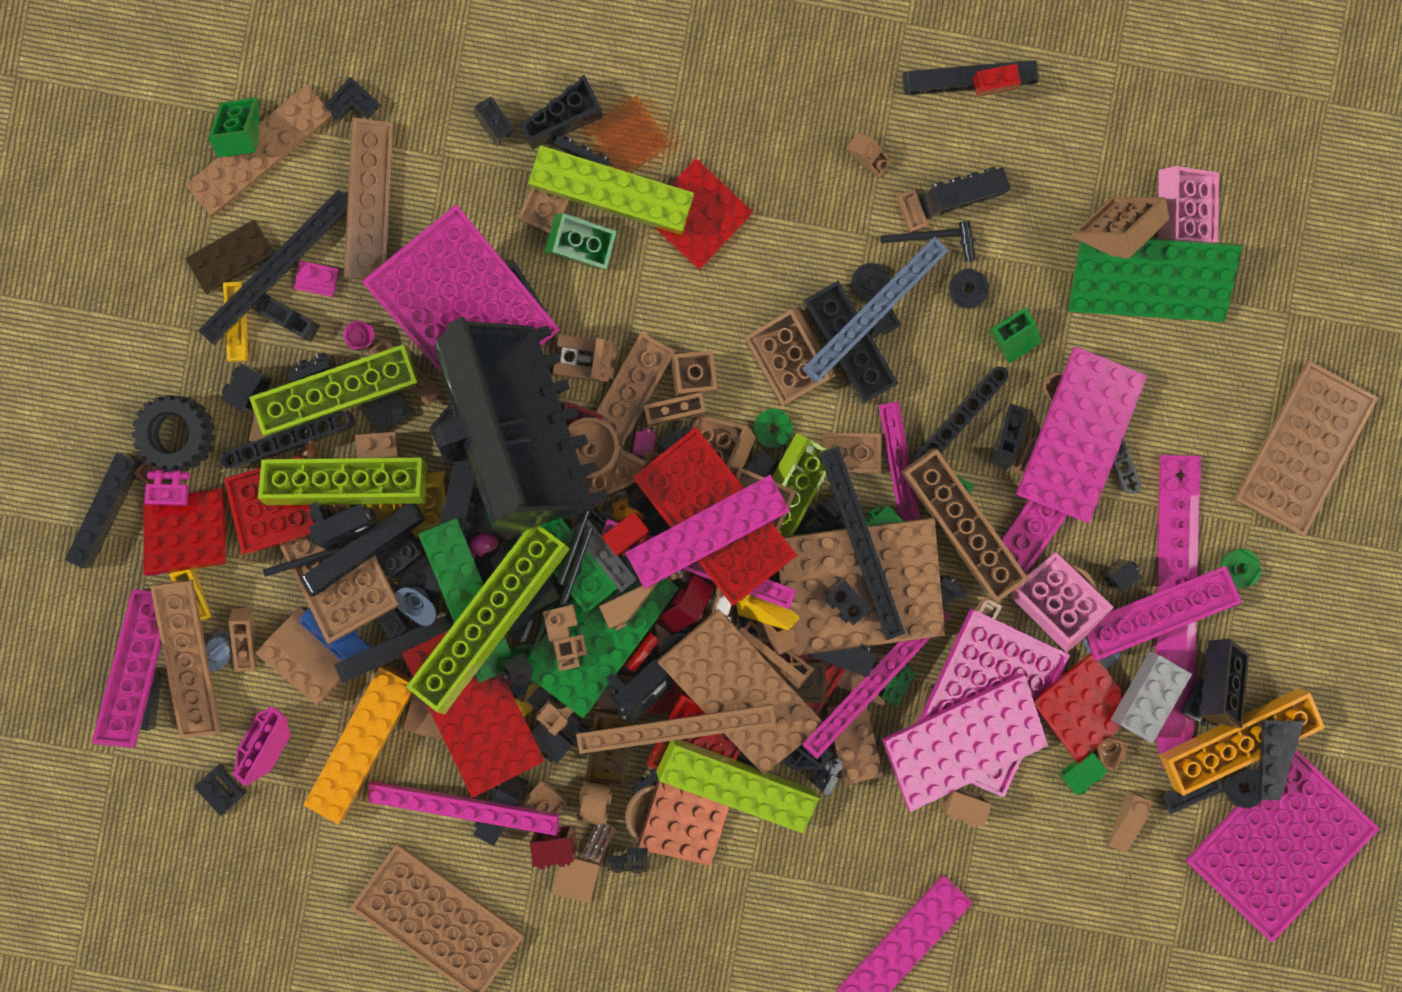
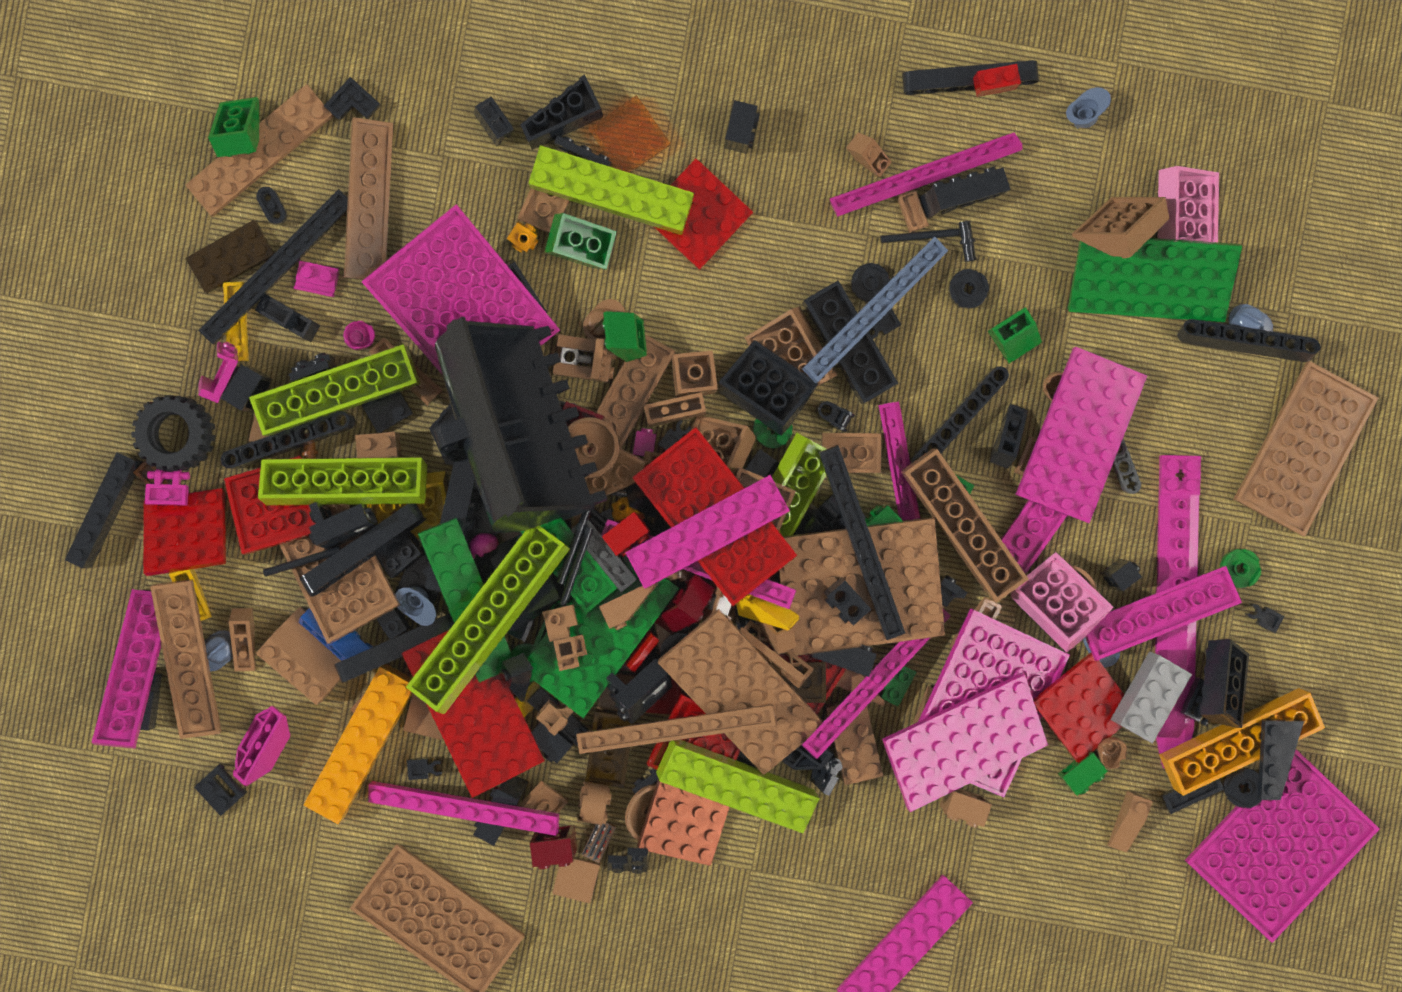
(214, 388): none -> dark pink panel
(272, 206): none -> black plate
(420, 768): none -> black plate
(521, 229): none -> light orange brick
(594, 321): none -> medium nougat piece
(625, 335): none -> green slope
(741, 123): none -> black brick
(767, 387): none -> black slope
(836, 416): none -> black piece
(926, 174): none -> dark pink plate
(1088, 107): none -> sand blue piece
(1250, 317): none -> sand blue piece
(1257, 338): none -> black beam
(1266, 618): none -> black plate

